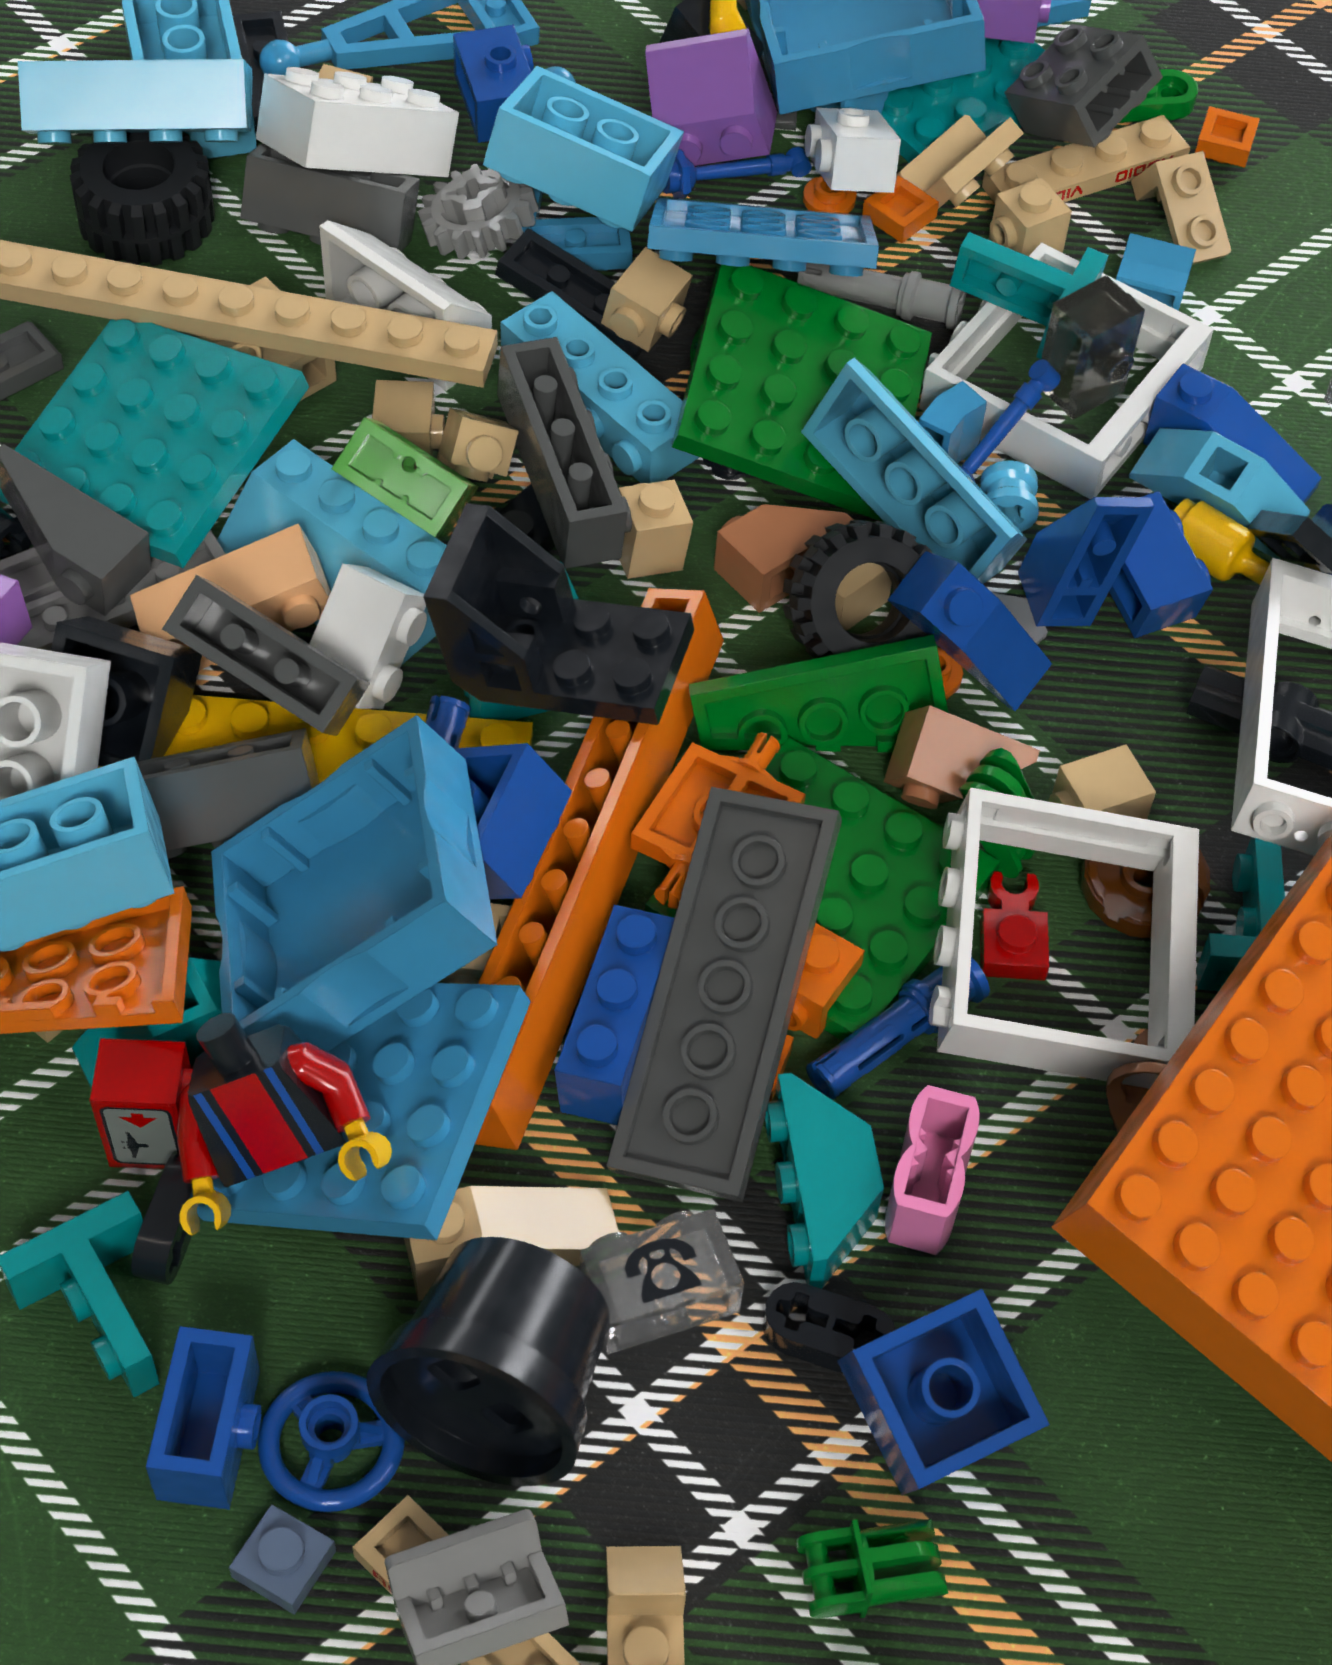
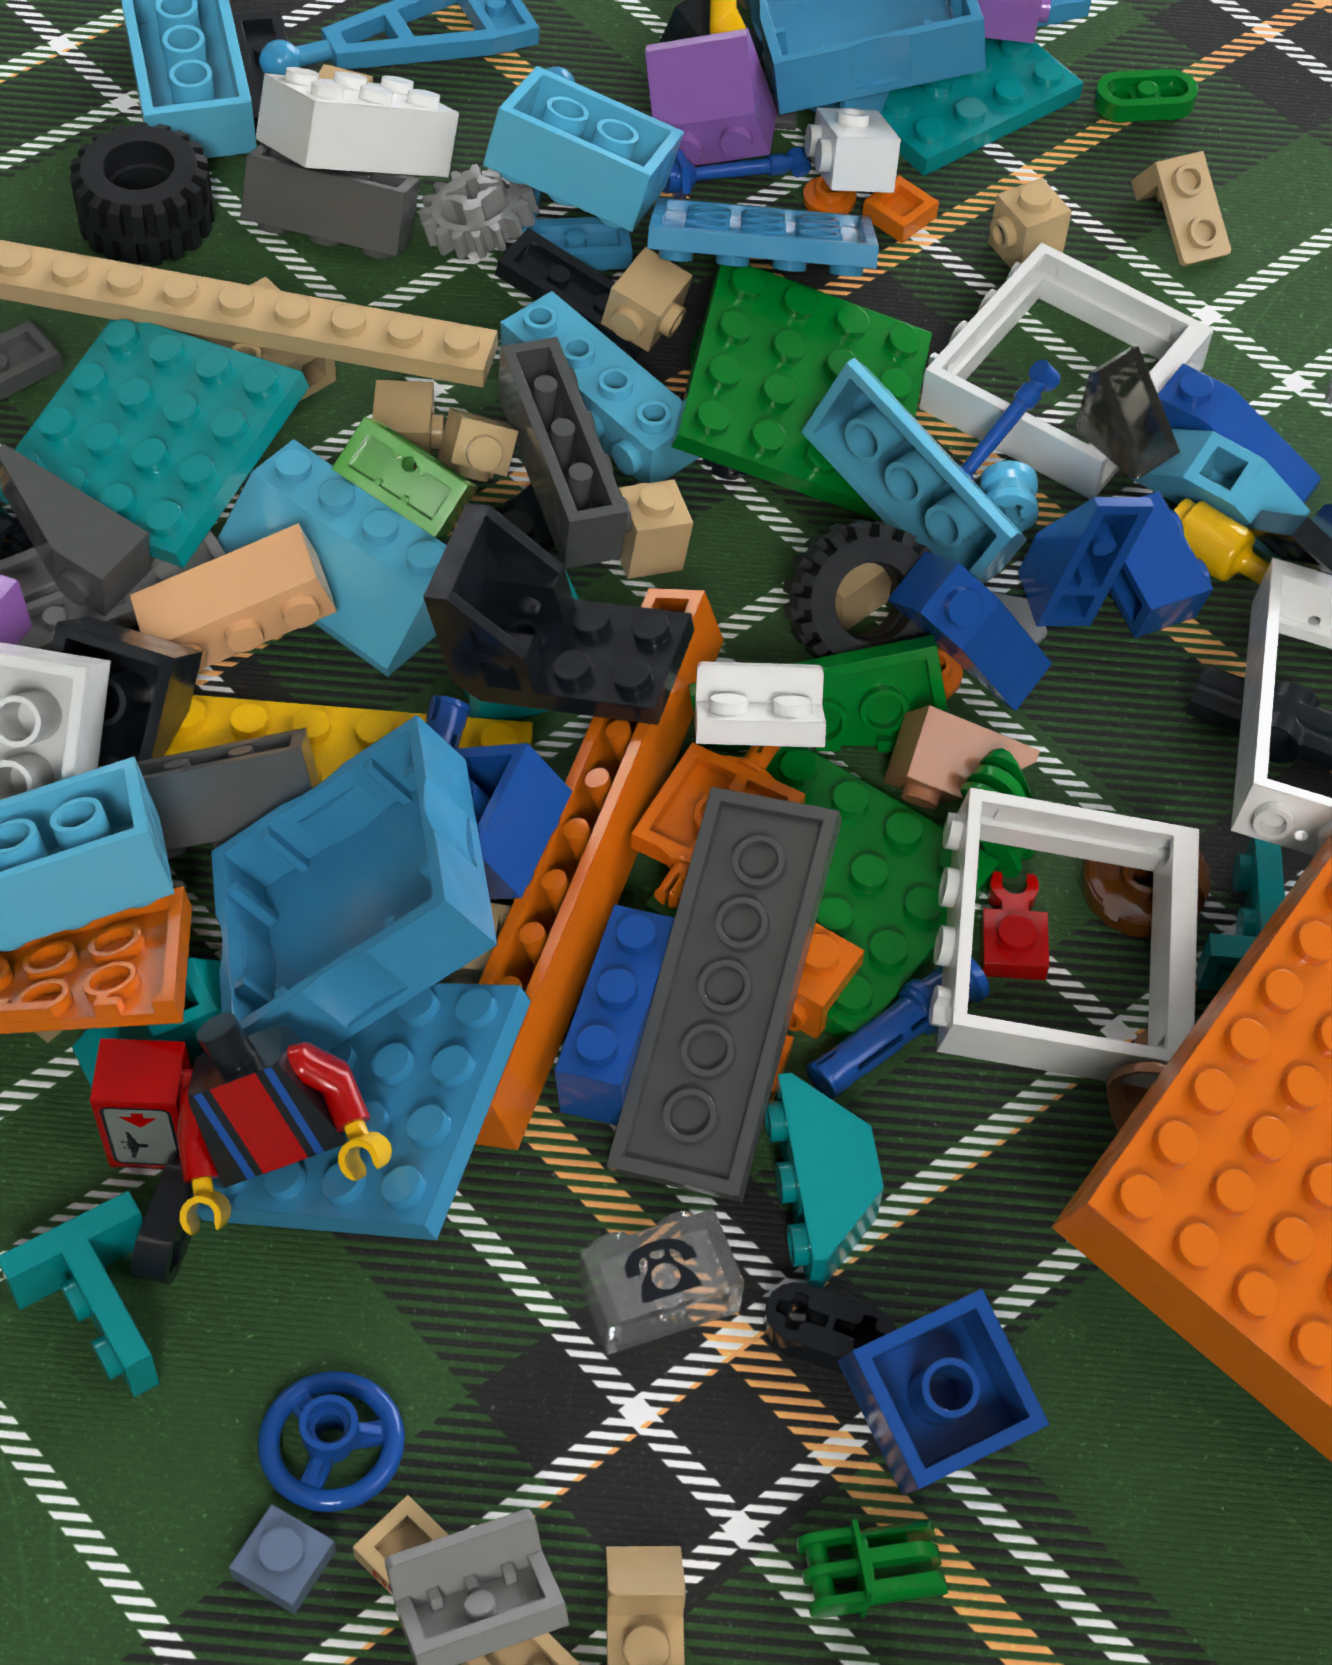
(135, 98): medium azure slope -> none
(205, 1418): blue brick -> none
(266, 656): dark grey brick -> none
(370, 628): white brick -> none
(378, 276): white slope -> none
(487, 71): blue brick -> none
(496, 1363): black piece -> none
(547, 1217): tan slope -> none
(759, 546): nougat slope -> none
(759, 704): none -> white bracket
(906, 294): light grey pin -> none
(931, 1169): bright pink brick -> none
(956, 420): dark azure piece -> none
(957, 156): tan bracket -> none
(1018, 280): teal bracket -> none
(1083, 84): dark grey brick -> none
(1083, 170): tan plate -> none
(1092, 345): clear smoke brick -> none
(1105, 783): tan brick -> none
(1126, 416): none -> clear smoke slope
(1156, 268): dark azure piece -> none
(1227, 136): orange plate -> none

